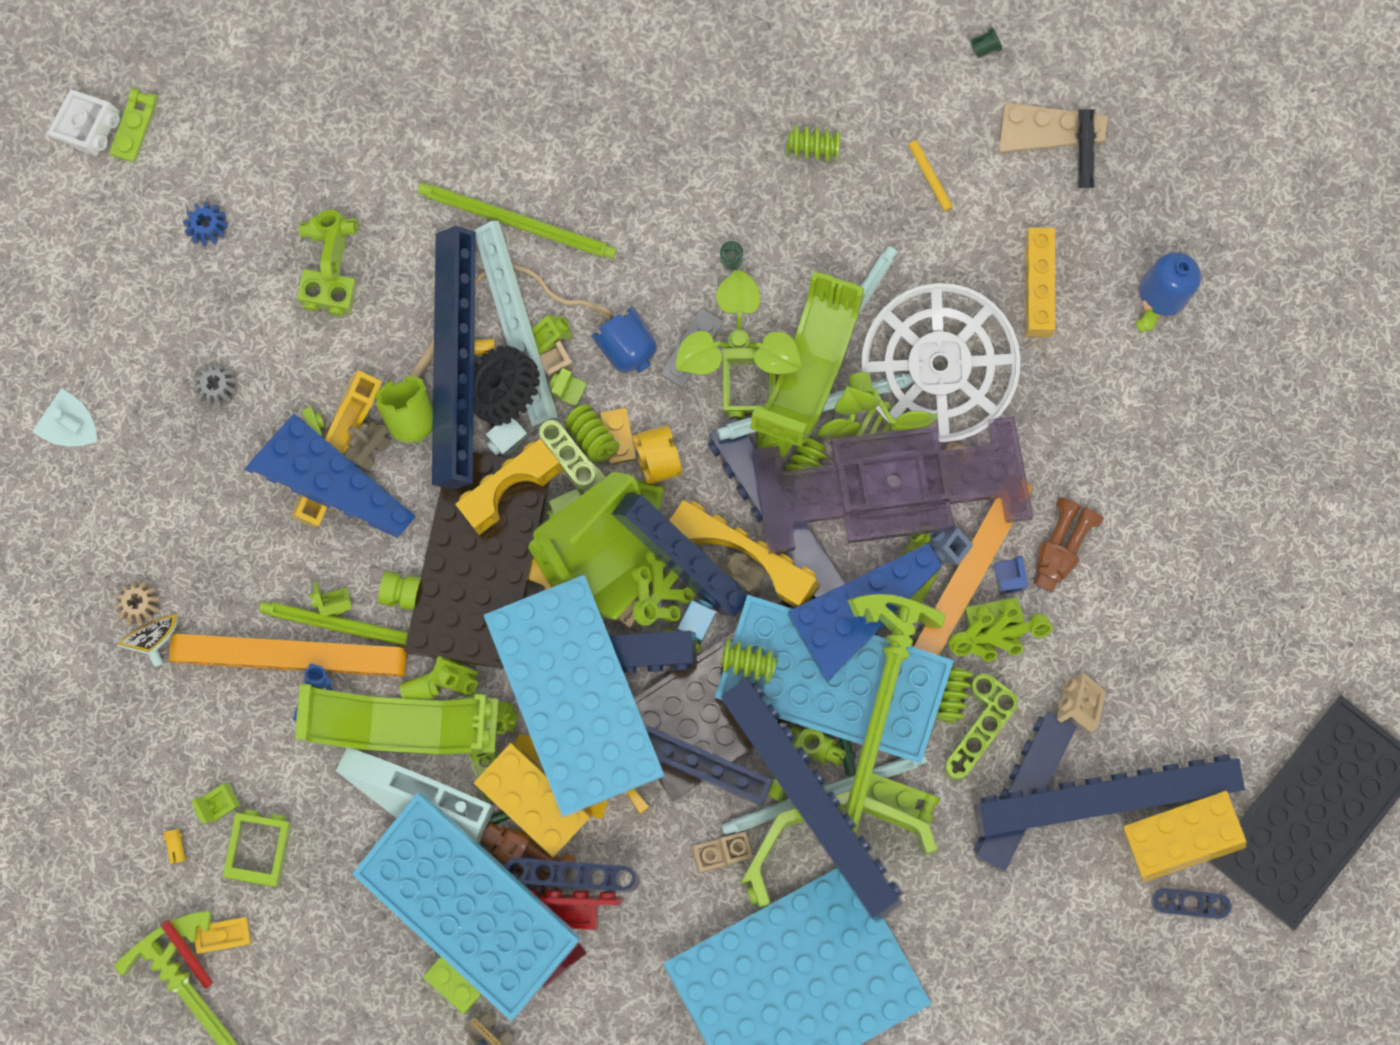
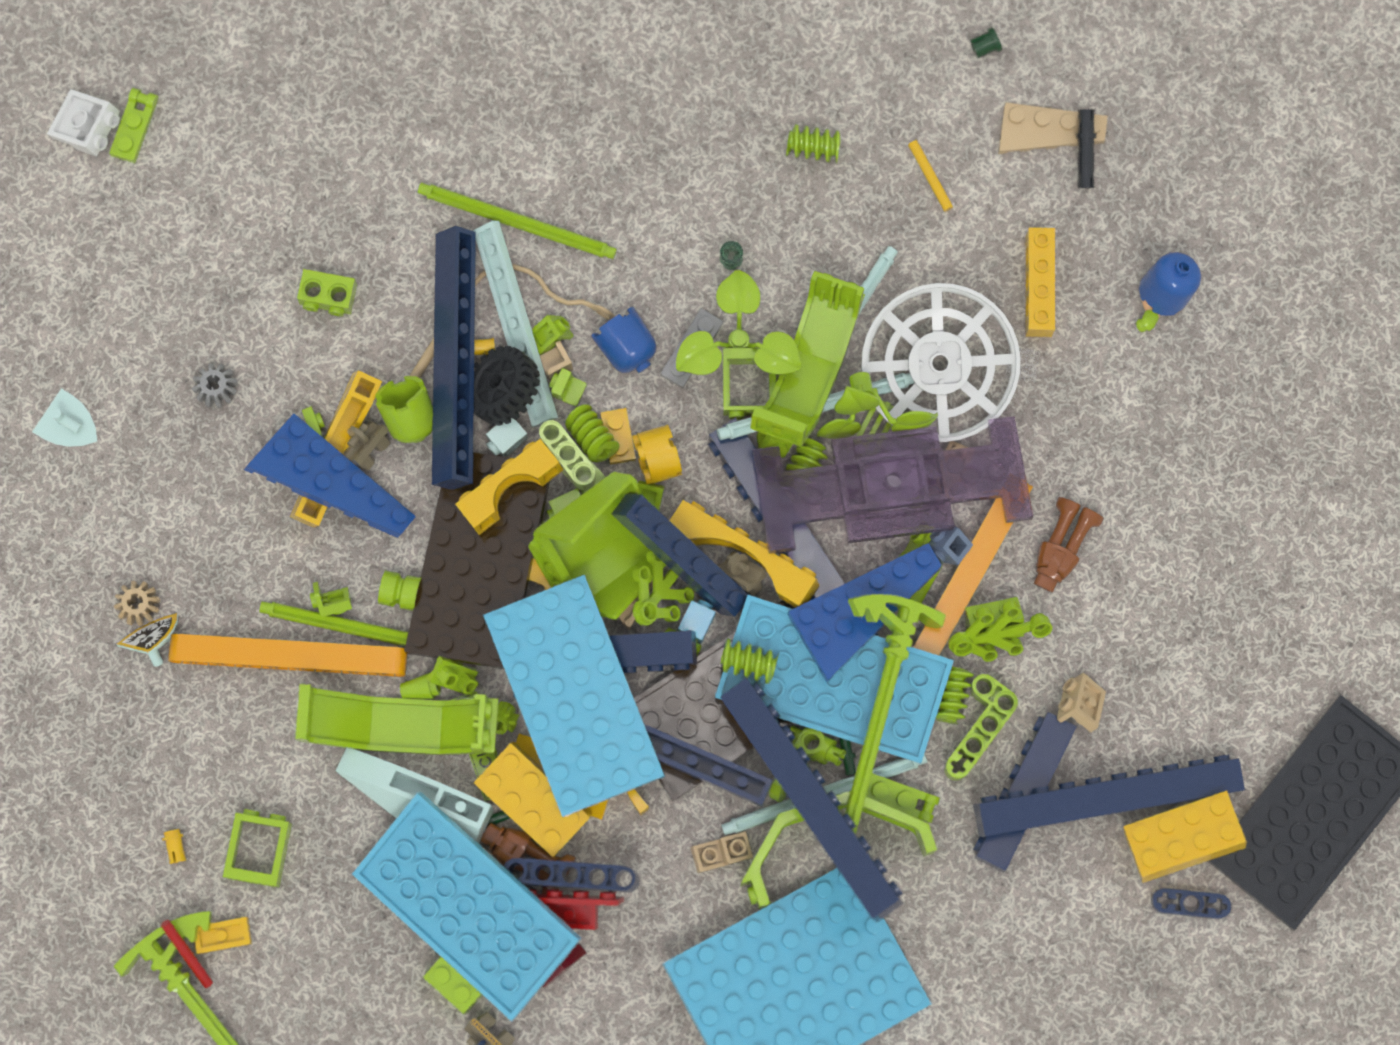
(196, 229): blue gear -> none
(215, 804): lime bracket -> none
(316, 677): blue plant -> none
(333, 231): lime piece -> none
(1011, 576): blue panel -> none

